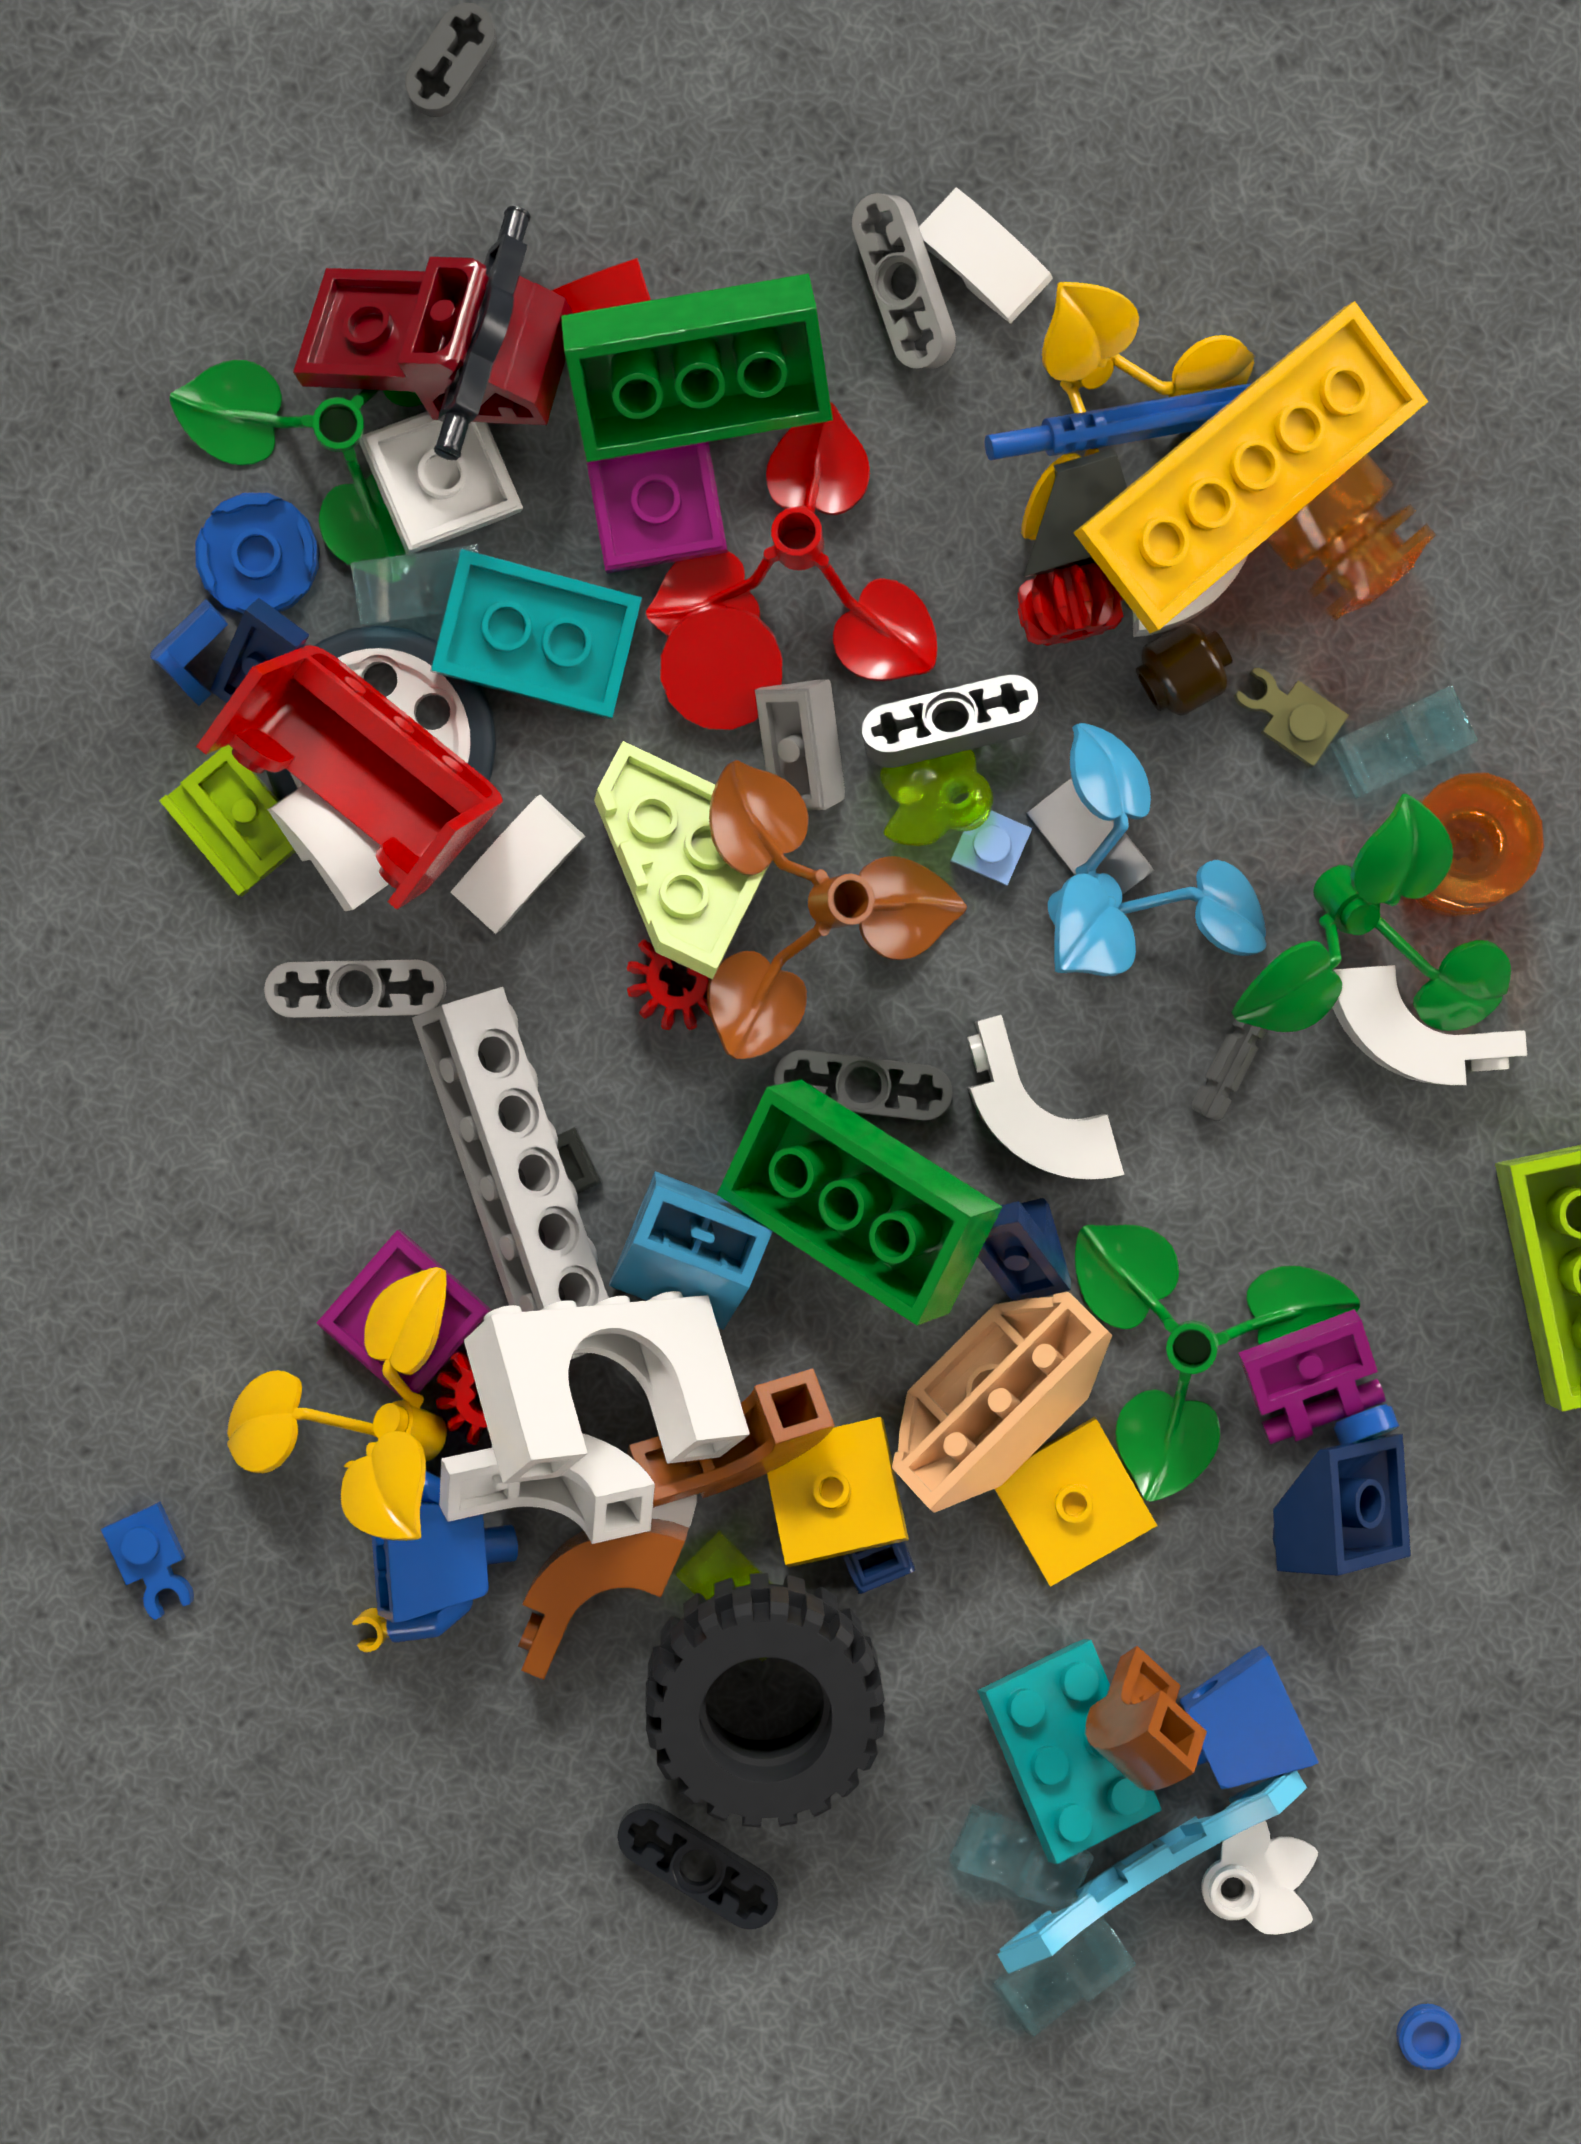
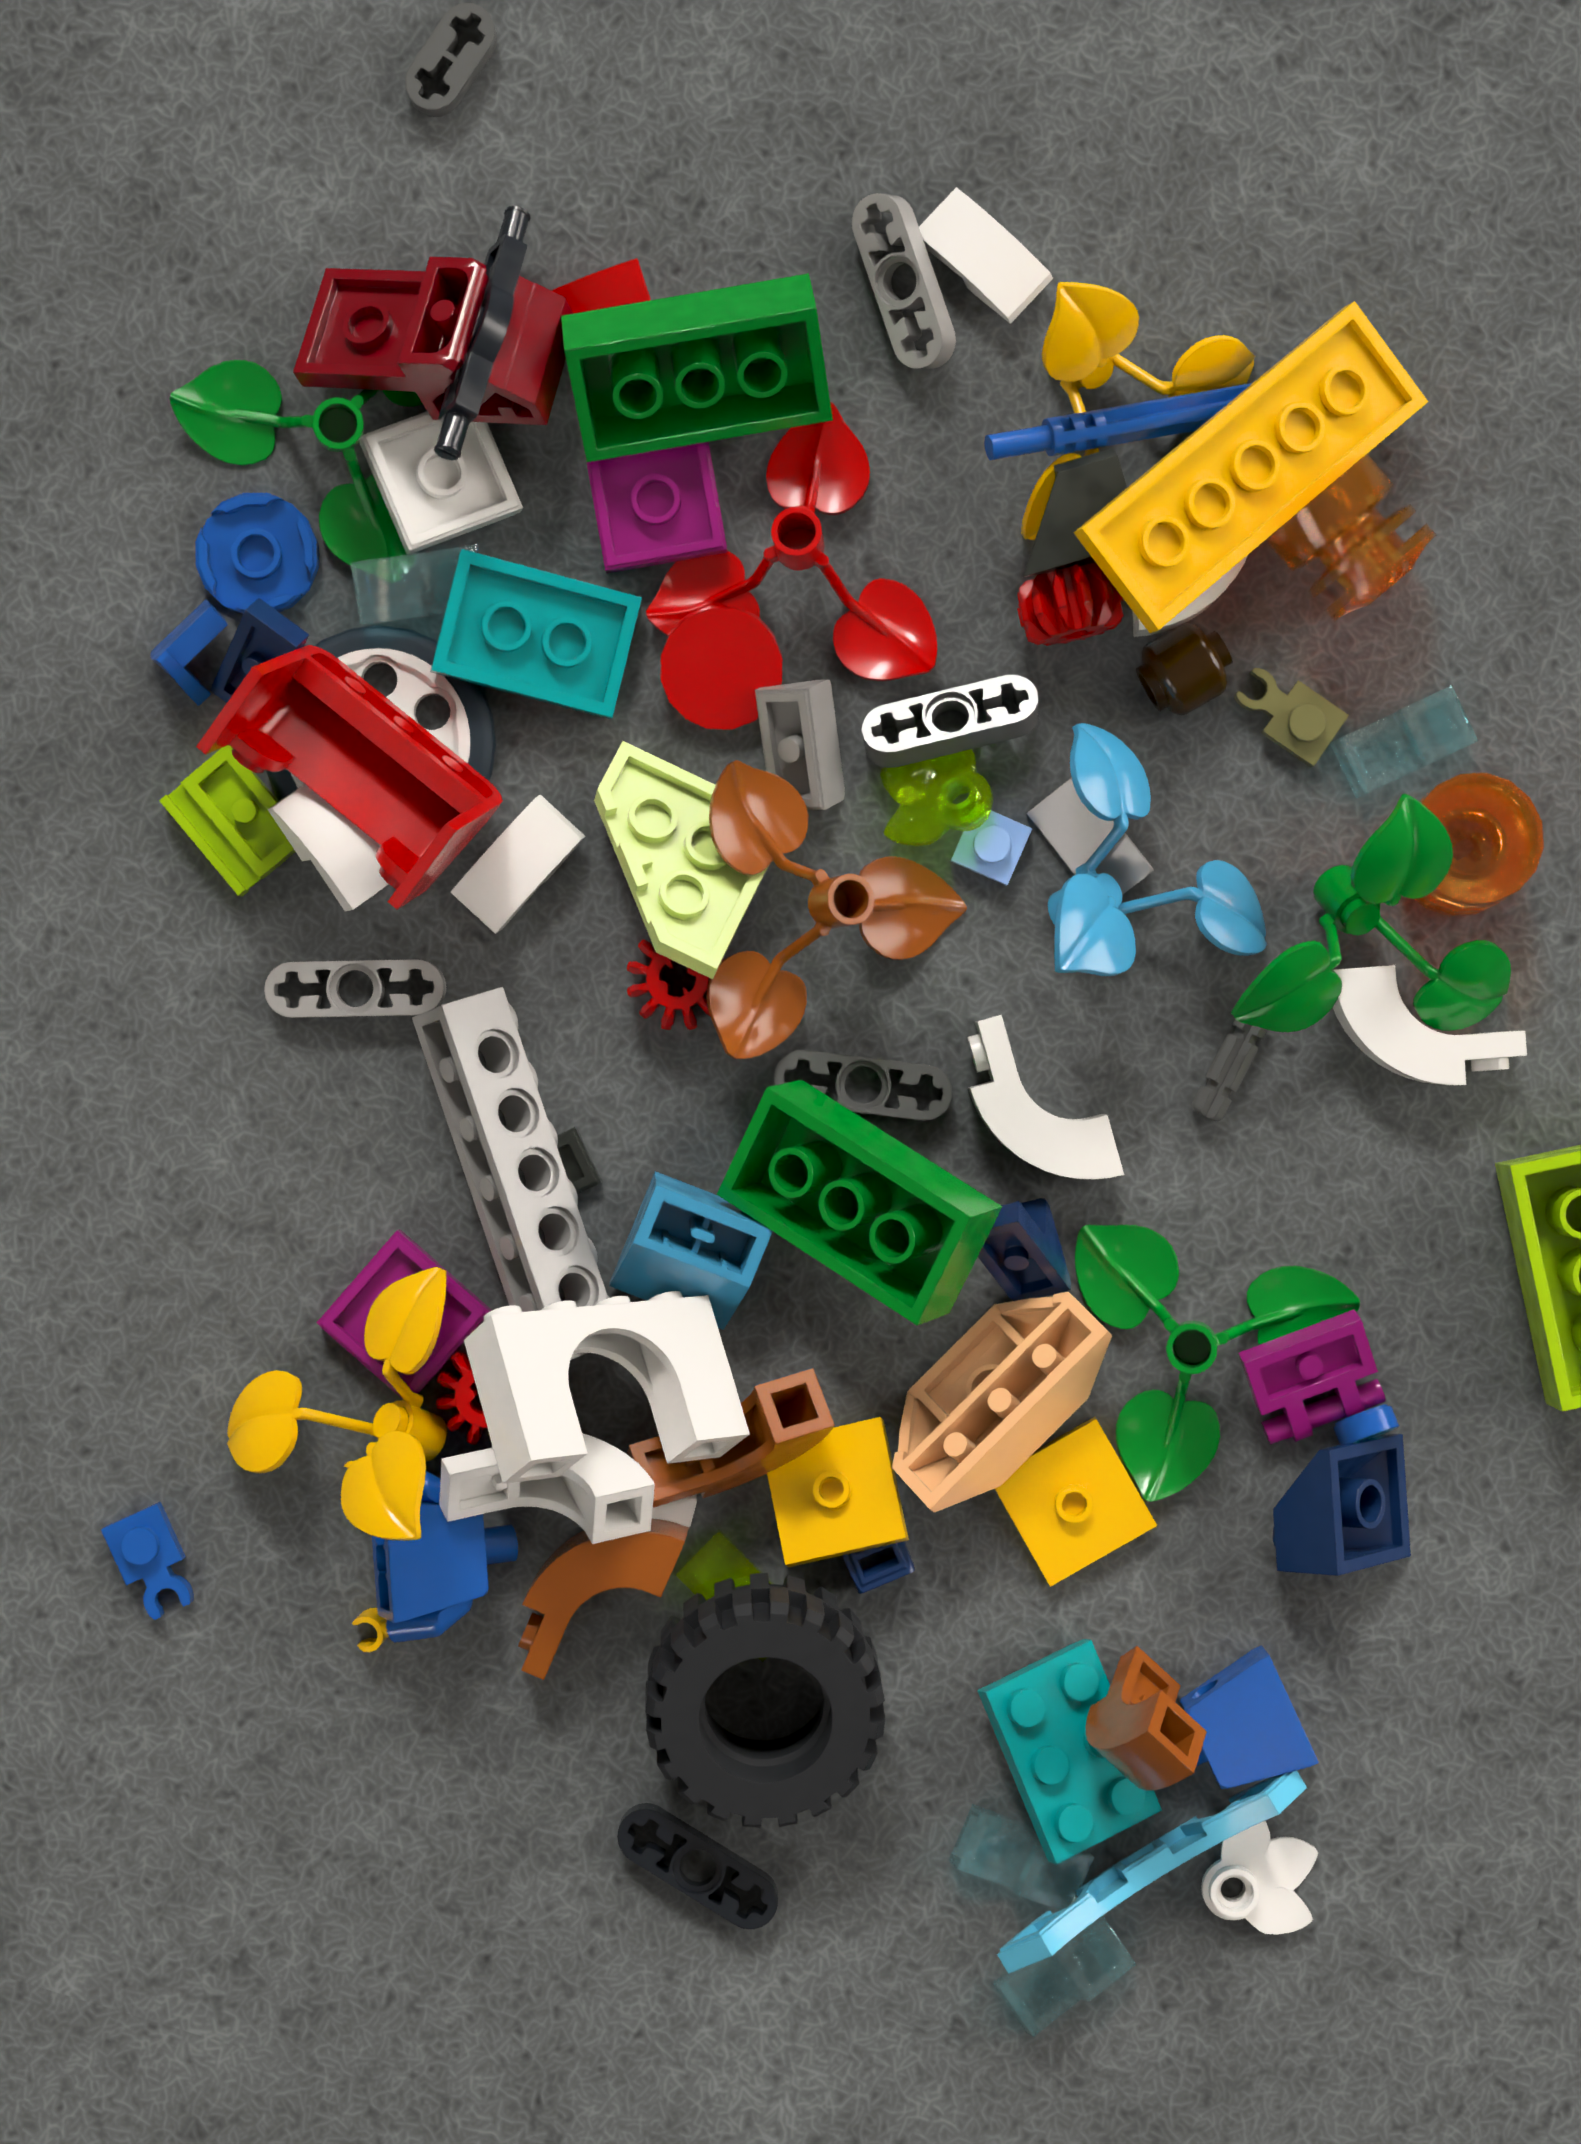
(1428, 2036): blue tile -> none

